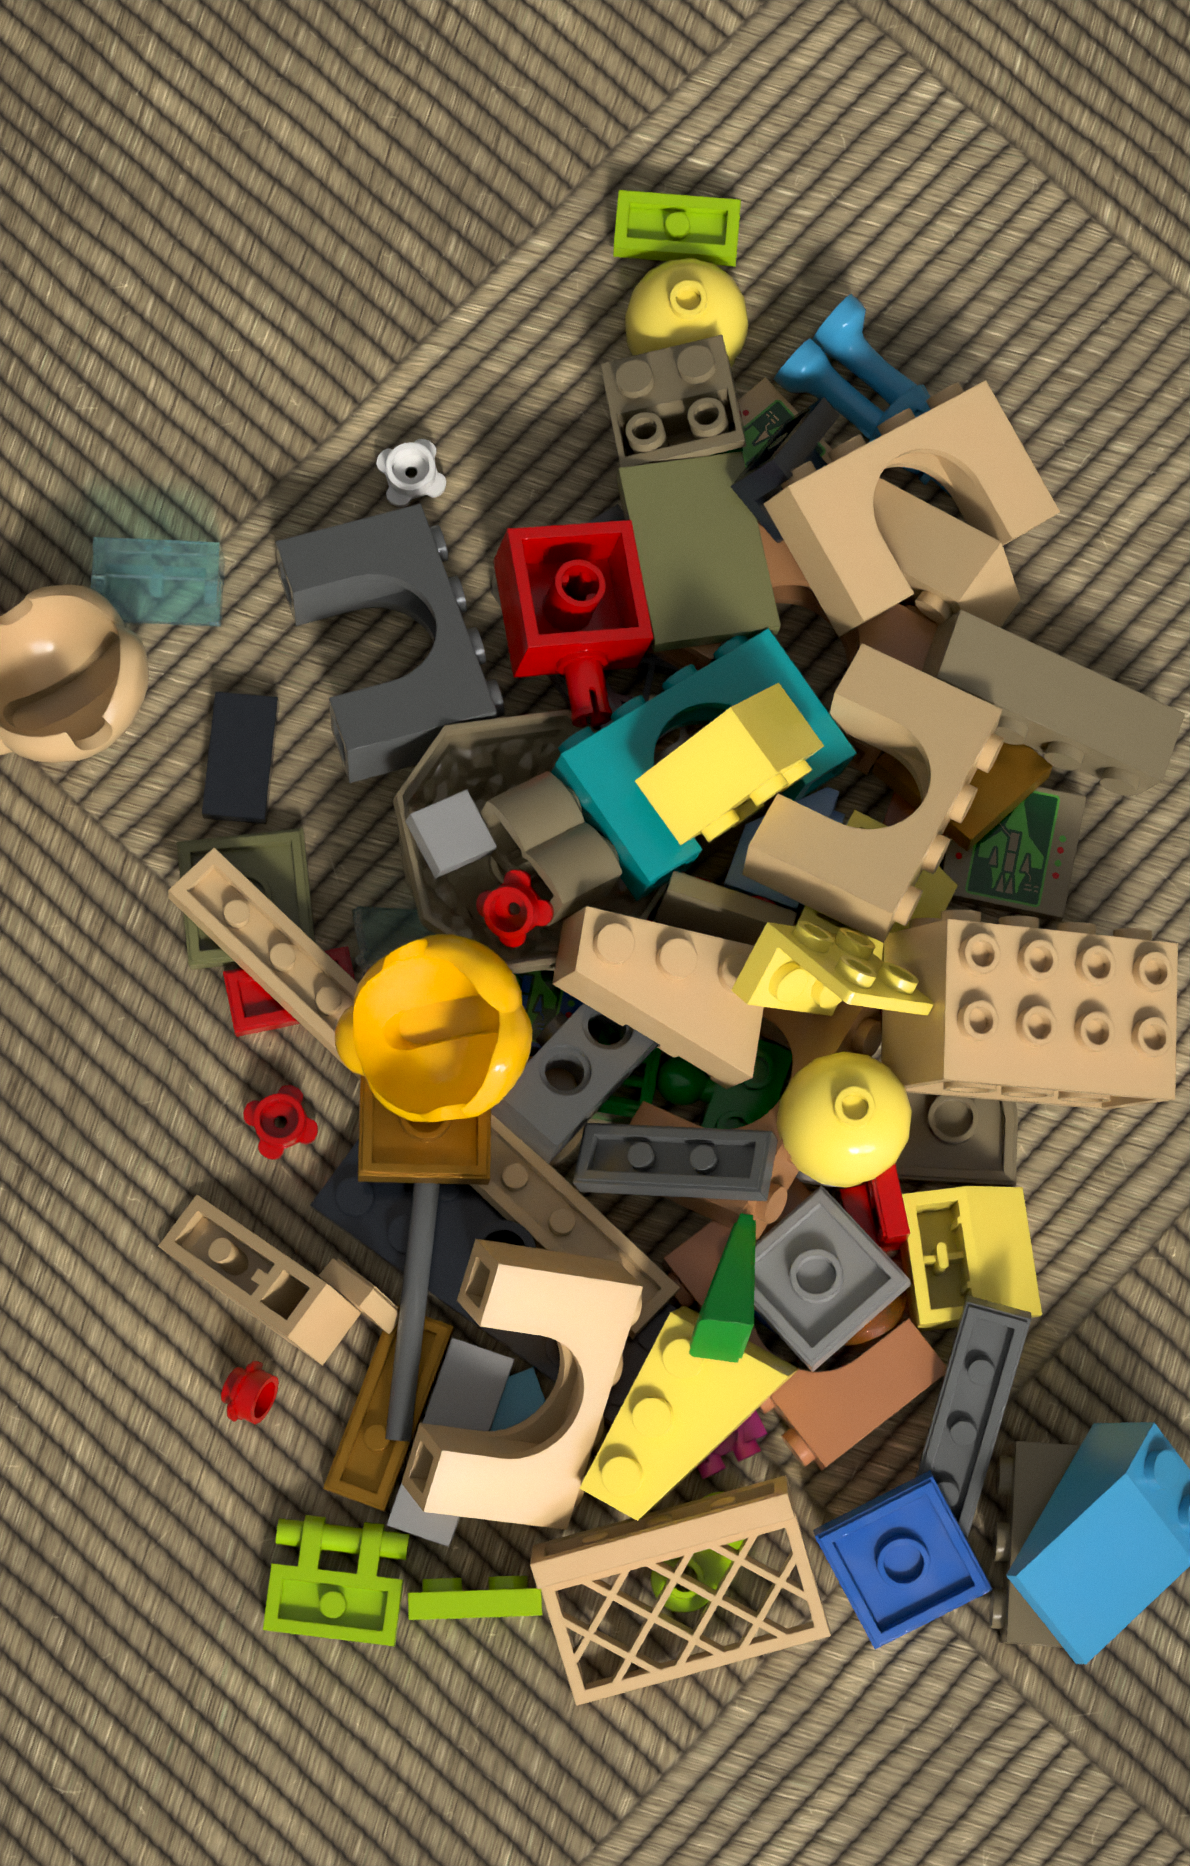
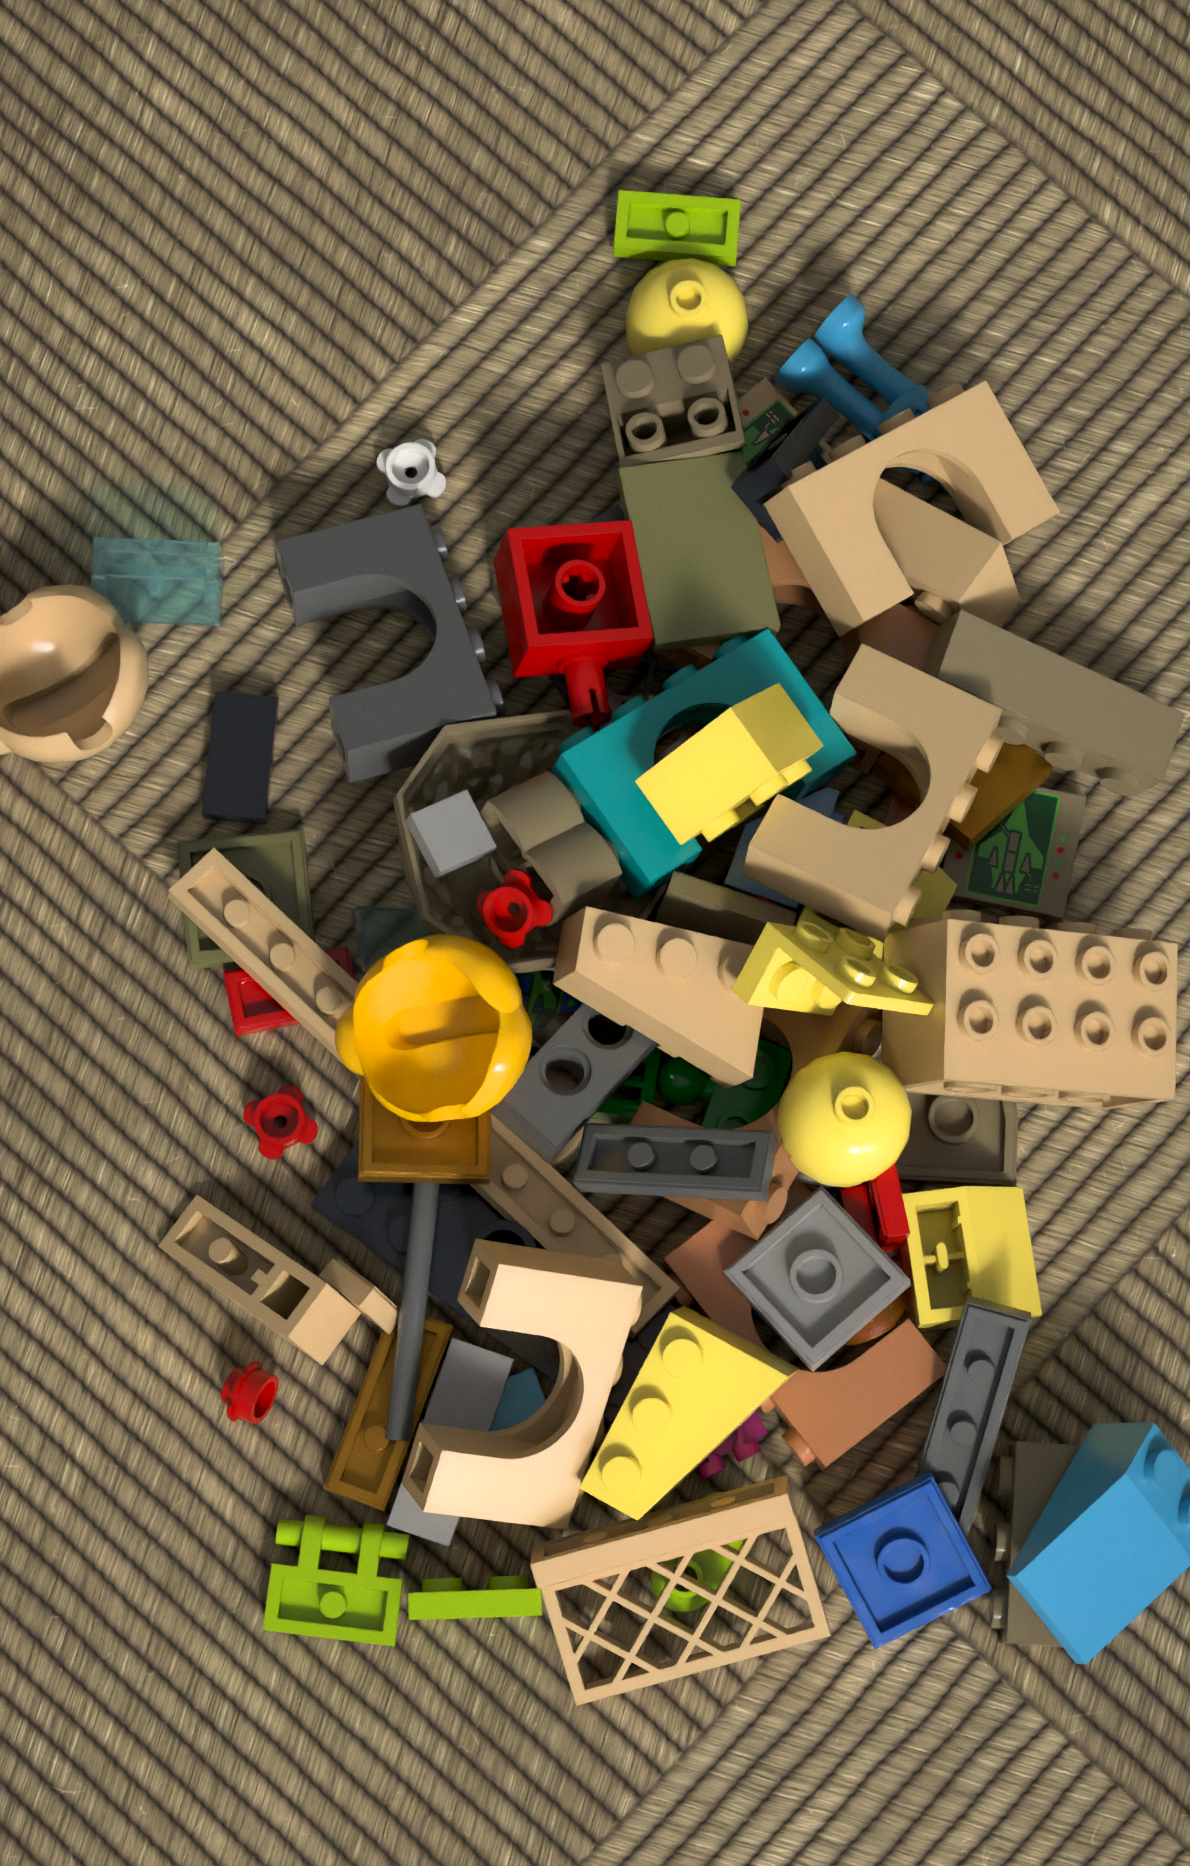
(729, 1303): green slope -> none

